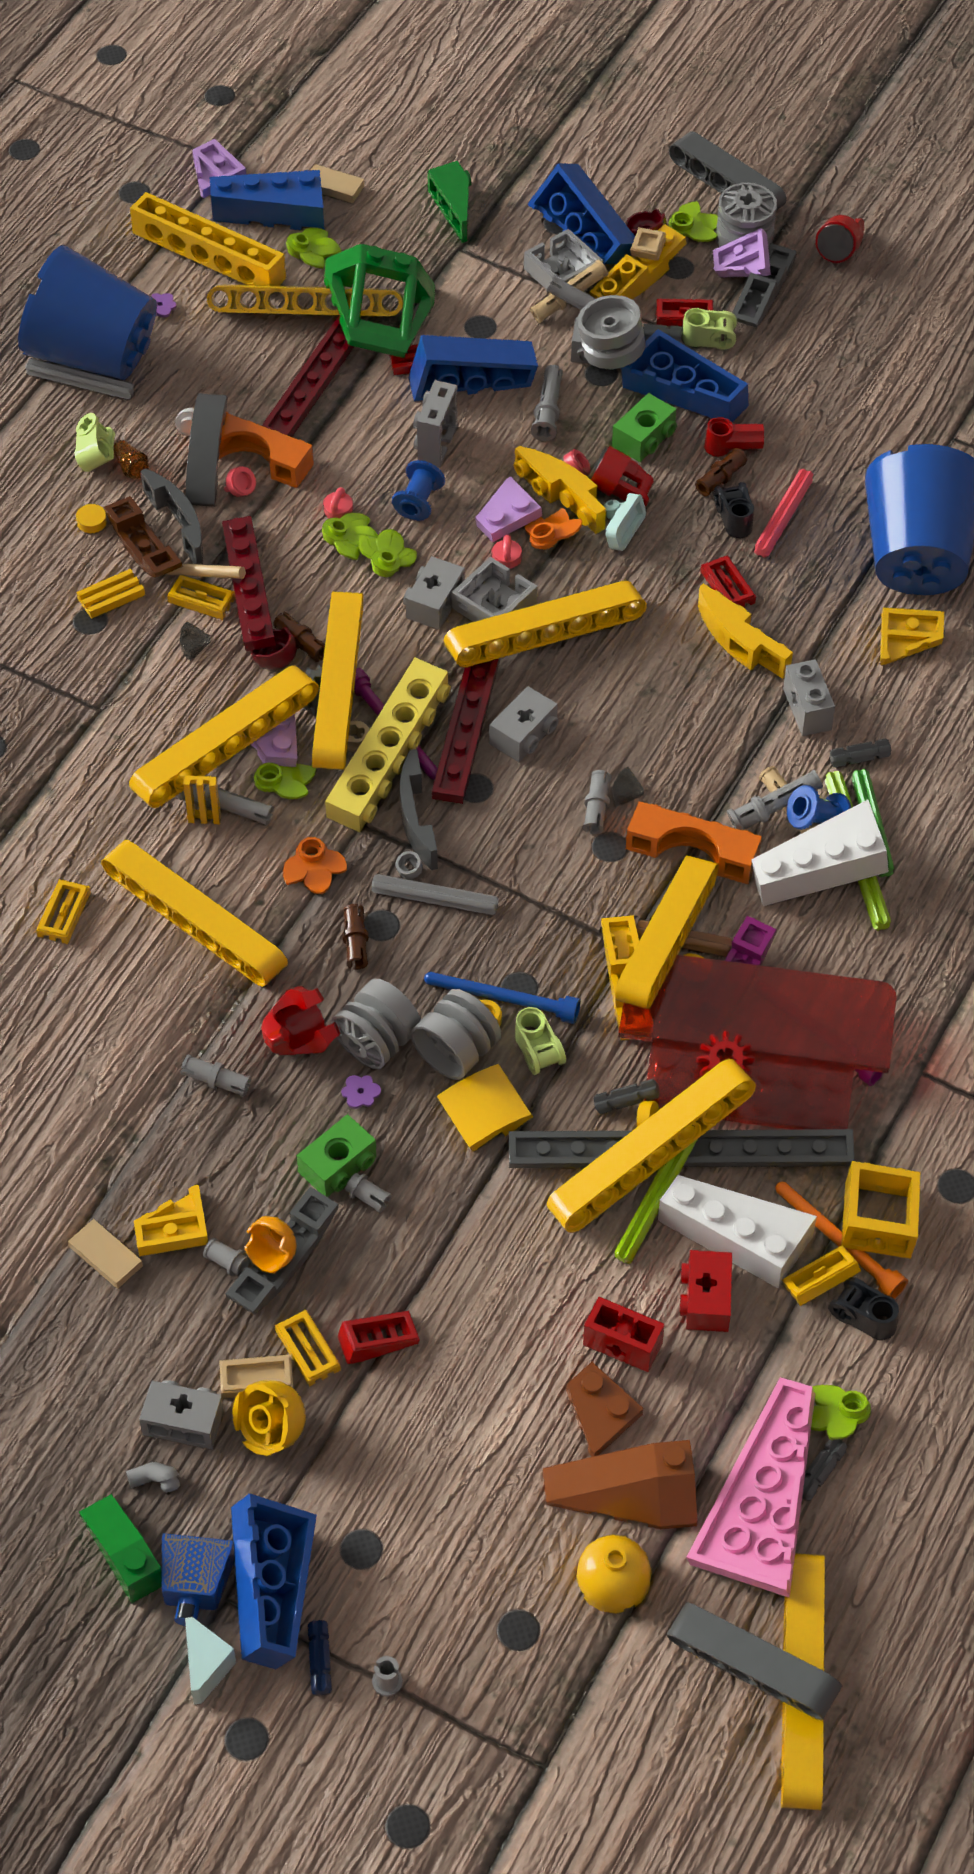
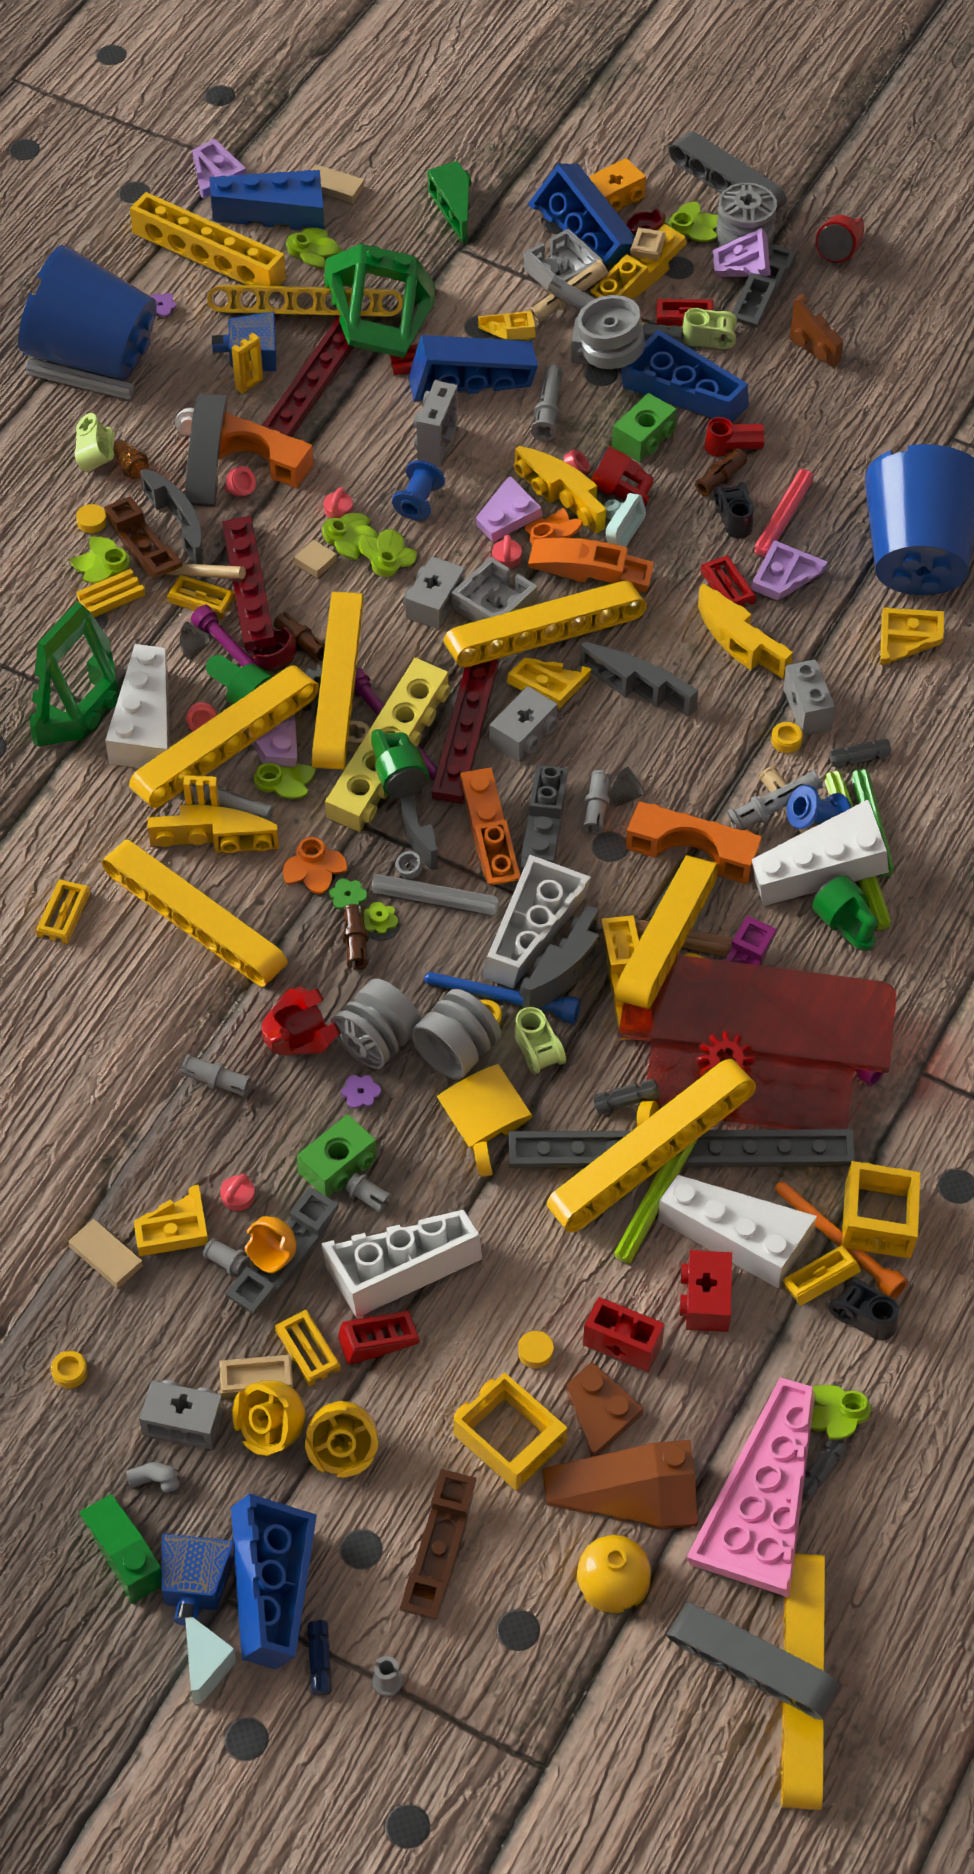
(50, 723): none -> green windscreen
(69, 1369): none -> yellow tile
(102, 561): none -> lime plate
(142, 711): none -> white wedge
(199, 714): none -> coral tile
(206, 620): none -> magenta piece
(225, 827): none -> yellow slope
(237, 680): none -> green piece
(237, 1193): none -> coral tile
(241, 327): none -> blue torso
(243, 366): none -> yellow tile
(315, 558): none -> tan tile
(341, 1439): none -> yellow cylinder
(347, 893): none -> bright green plant
(379, 918): none -> lime plant
(401, 767): none -> green piece
(402, 1260): none -> white wedge
(439, 1545): none -> reddish brown slope
(483, 1159): none -> yellow tile
(489, 827): none -> orange slope
(509, 326): none -> yellow wing
(535, 1349): none -> yellow tile
(535, 1454): none -> yellow window
(537, 911): none -> white wedge
(545, 813): none -> dark grey slope
(548, 679): none -> yellow wing
(563, 965): none -> dark grey slope
(589, 558): none -> orange slope
(620, 184): none -> light orange brick
(631, 674): none -> dark grey slope
(786, 571): none -> lavender wing
(786, 737): none -> yellow tile
(815, 333): none -> dark orange wing
(845, 909): none -> green piece

